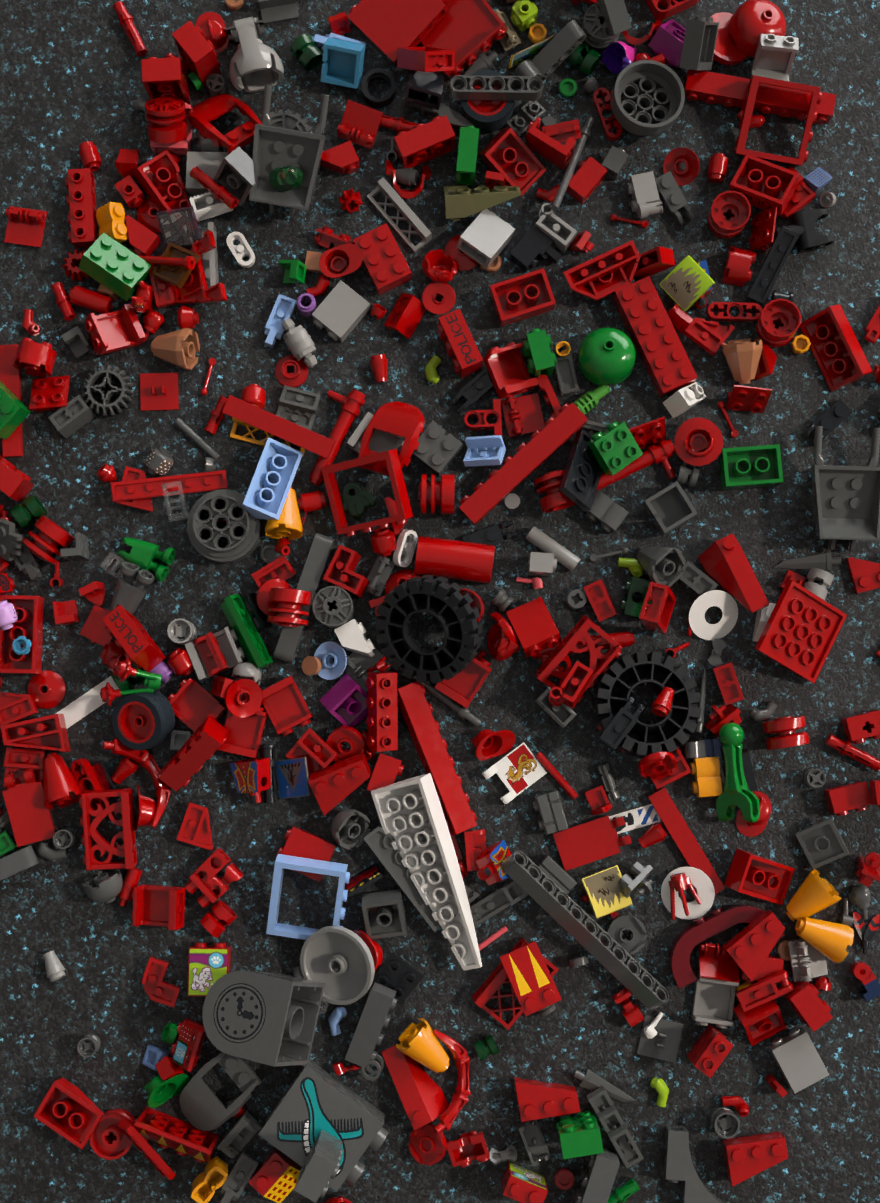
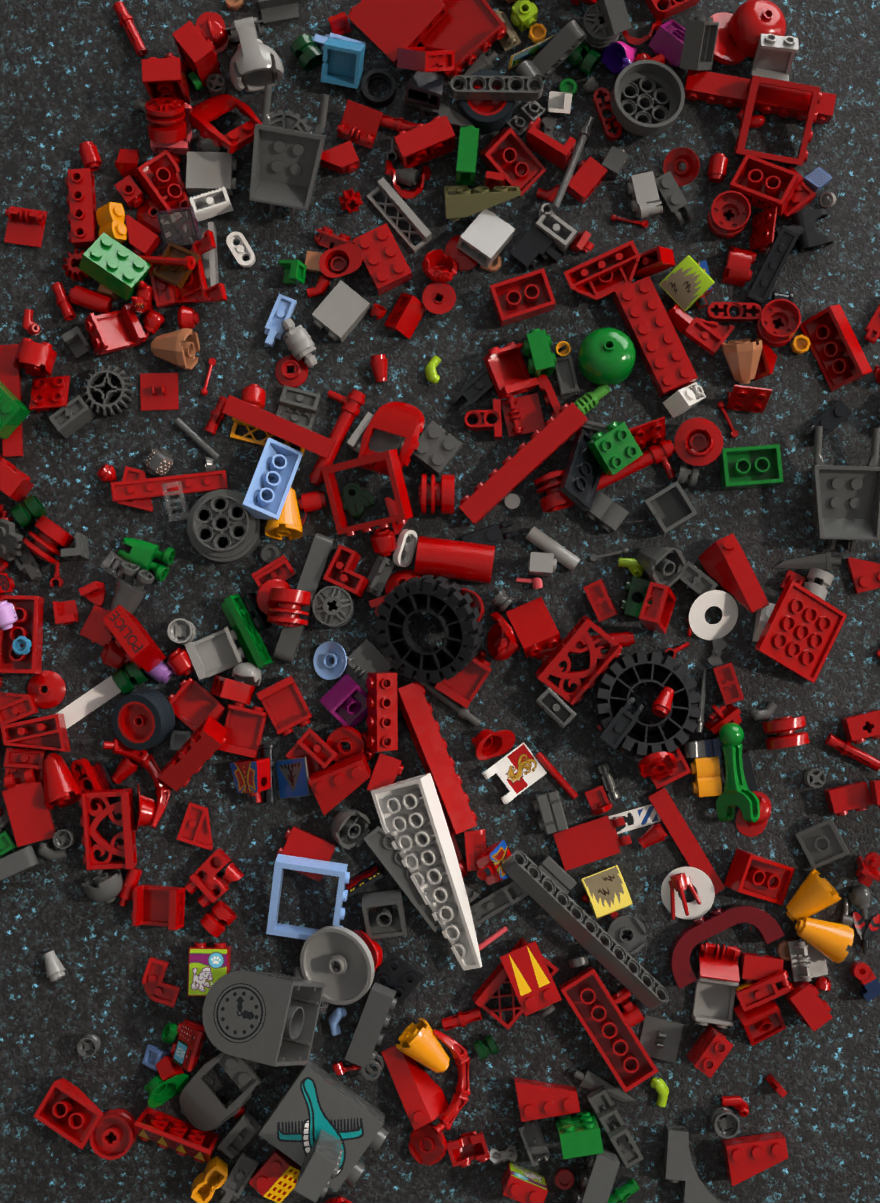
(123, 670): red plant -> none
(143, 1146): red tile -> none
(211, 654): red hinge -> none
(219, 192): red pin -> none
(237, 174): dark grey slope -> none
(249, 704): red dish -> none
(281, 546): red arm -> none
(285, 178): dark green rock -> none
(306, 299): medium lavender brick -> none
(311, 665): nougat tile -> none
(353, 639): white slope -> none
(379, 665): red hand -> none
(459, 343): red brick -> none
(461, 1019): none -> red pin
(484, 451): light blue bracket -> none
(559, 102): none -> white panel
(564, 130): red hinge -> none
(572, 686): red hinge -> none
(575, 602): dark grey wheel -> none
(608, 1029): none -> red brick
(631, 885): dark grey hips -> none
(649, 1030): white hand -> none
(754, 943): red wedge -> none
(798, 1060): light grey brick -> none

